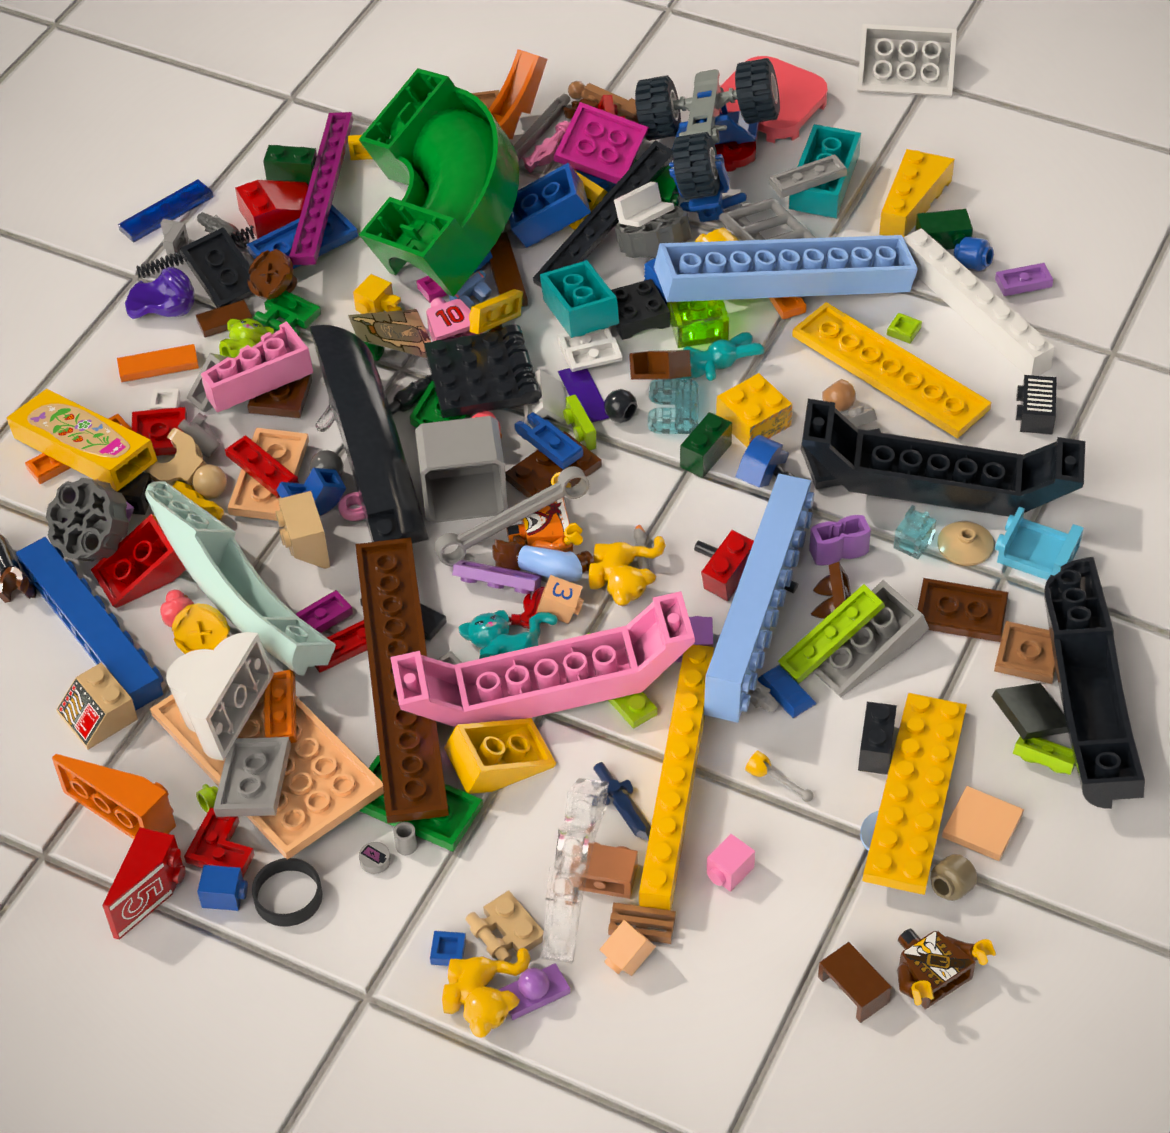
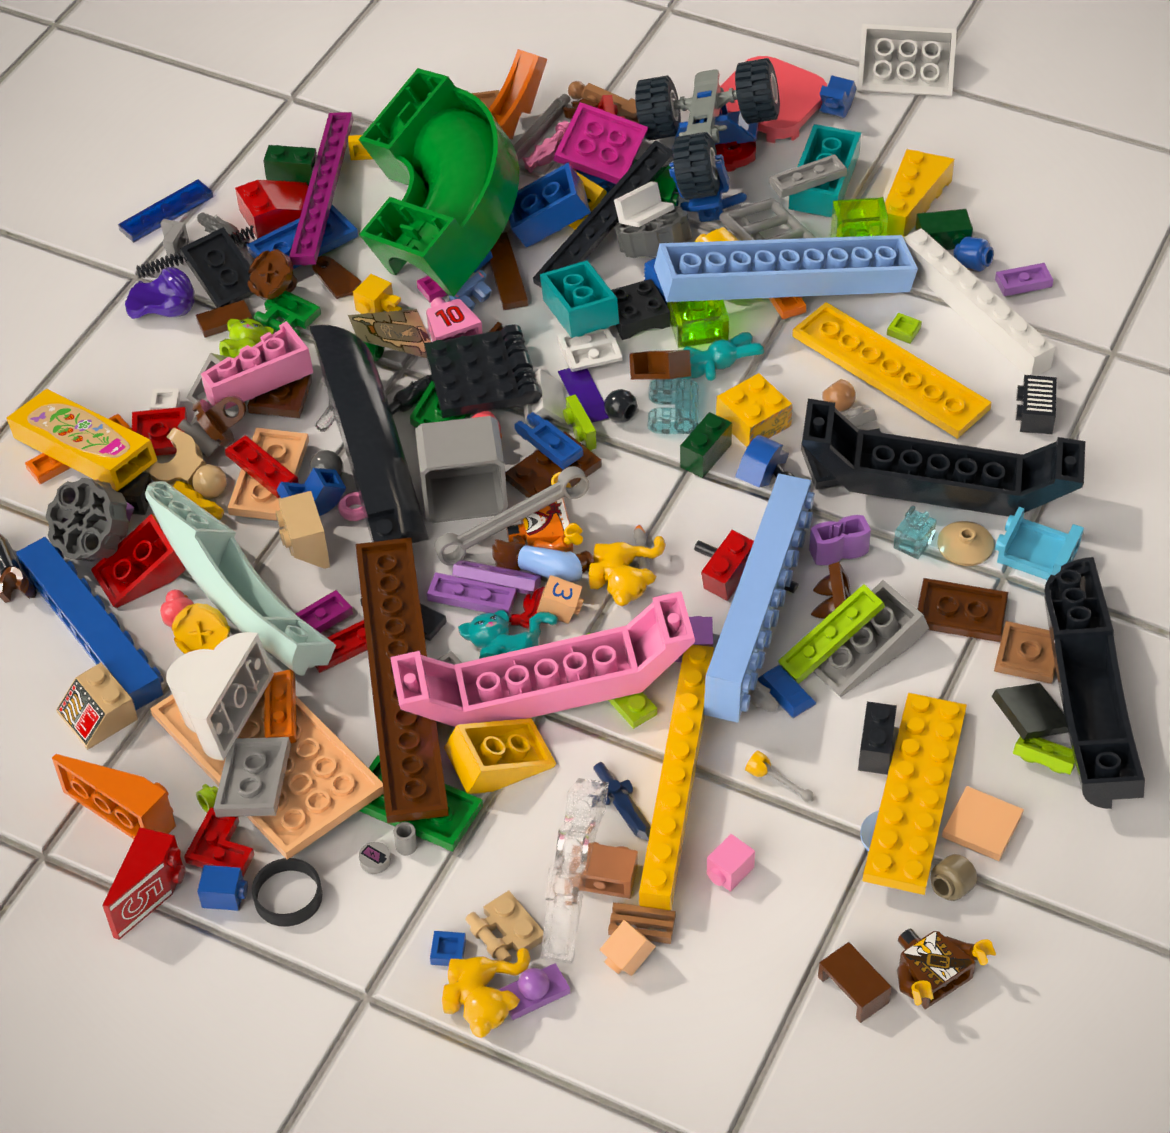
(157, 363): orange tile -> none
(216, 420): none -> reddish brown tile
(335, 277): none -> reddish brown piece
(471, 594): none -> medium lavender plate
(495, 311): yellow plate -> none
(837, 96): none -> blue brick
(859, 218): none -> clear neon green brick

